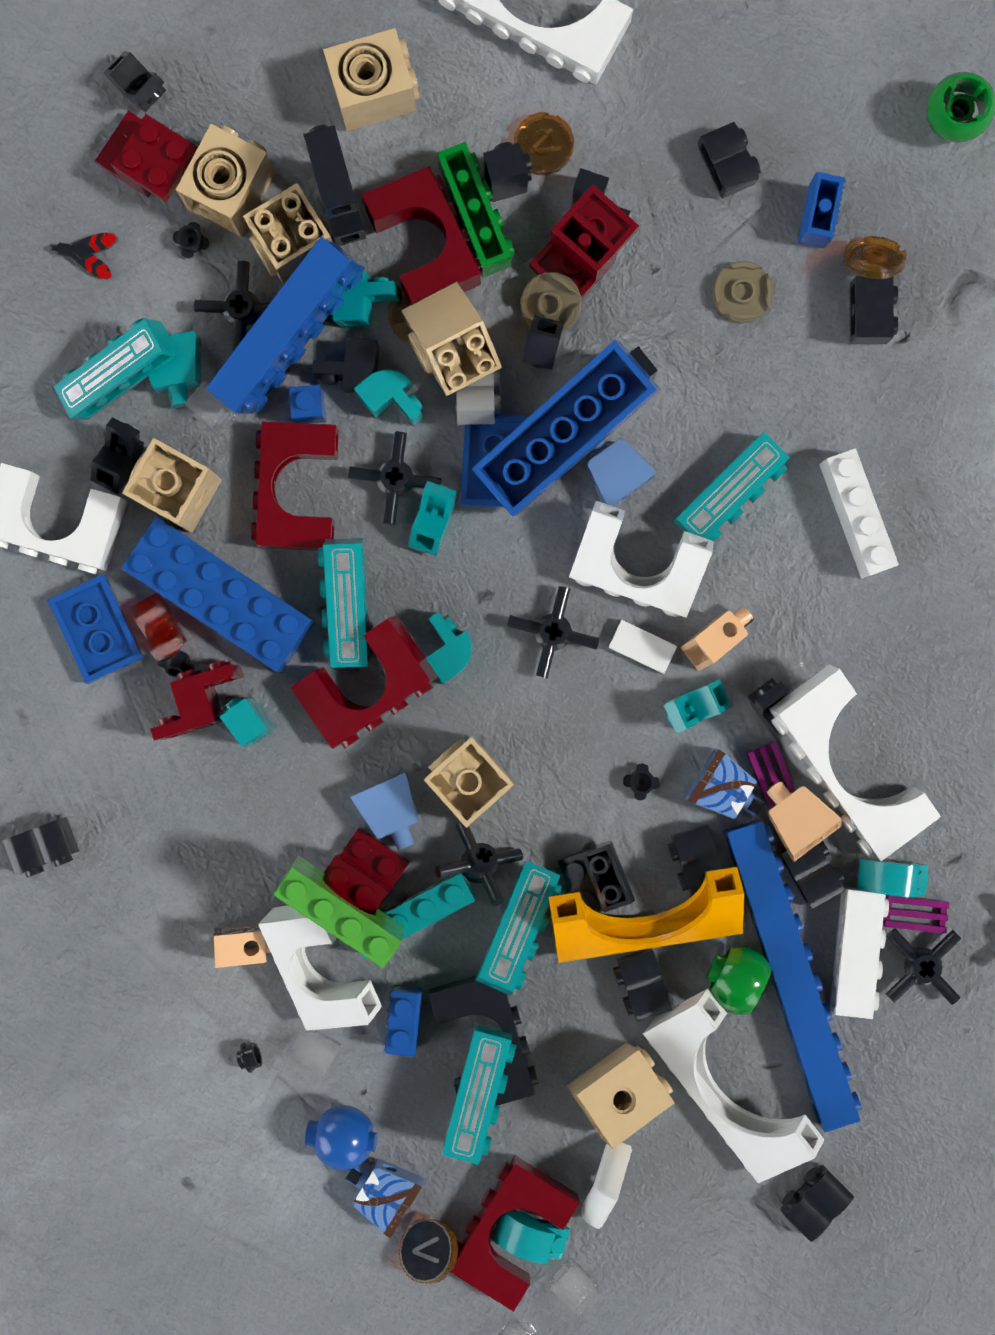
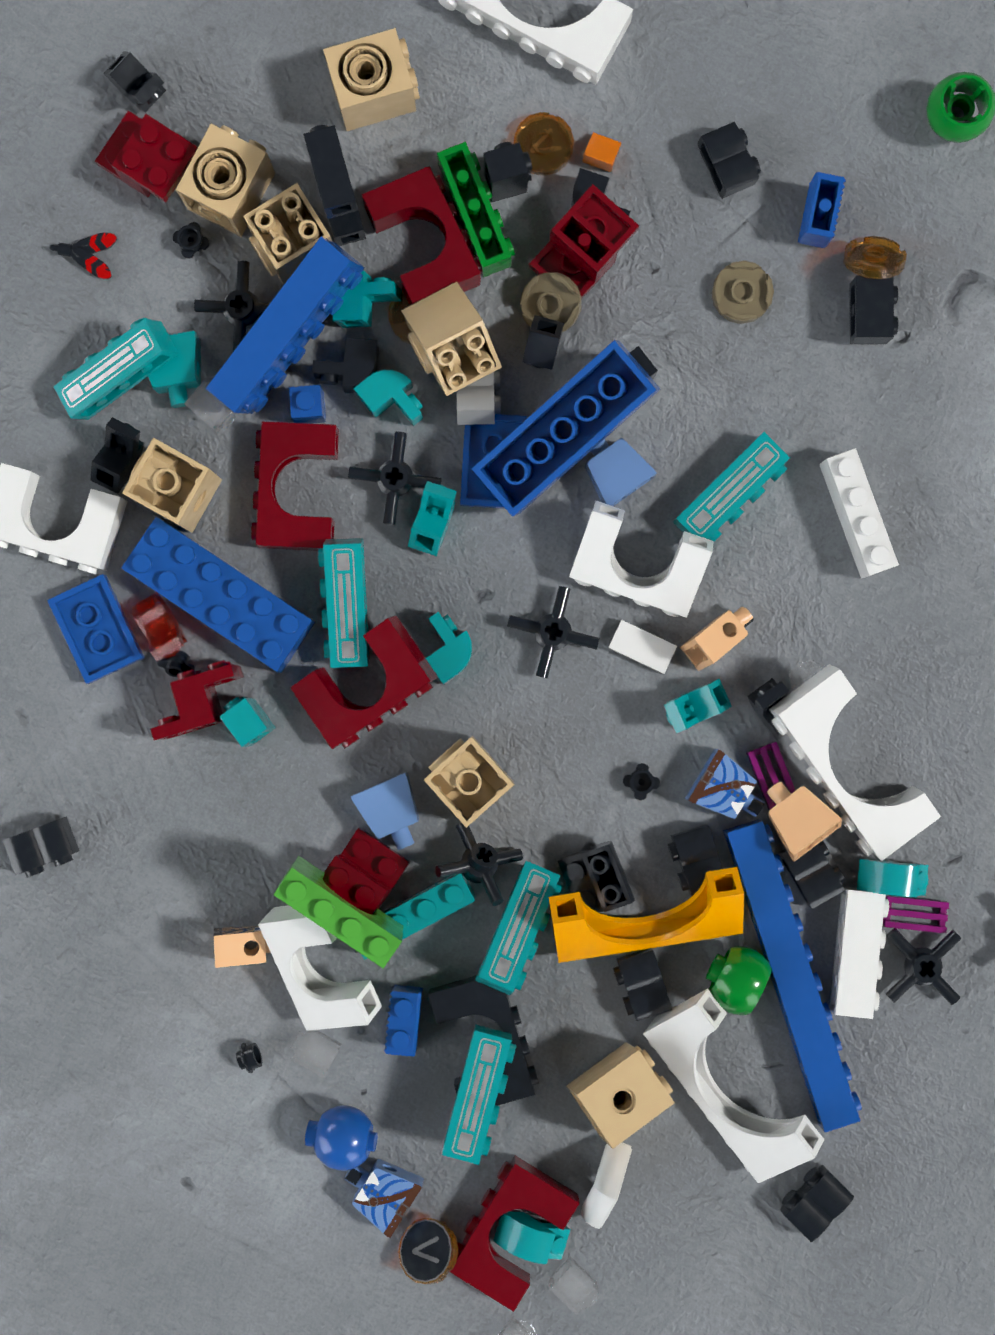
(601, 152): none -> orange slope

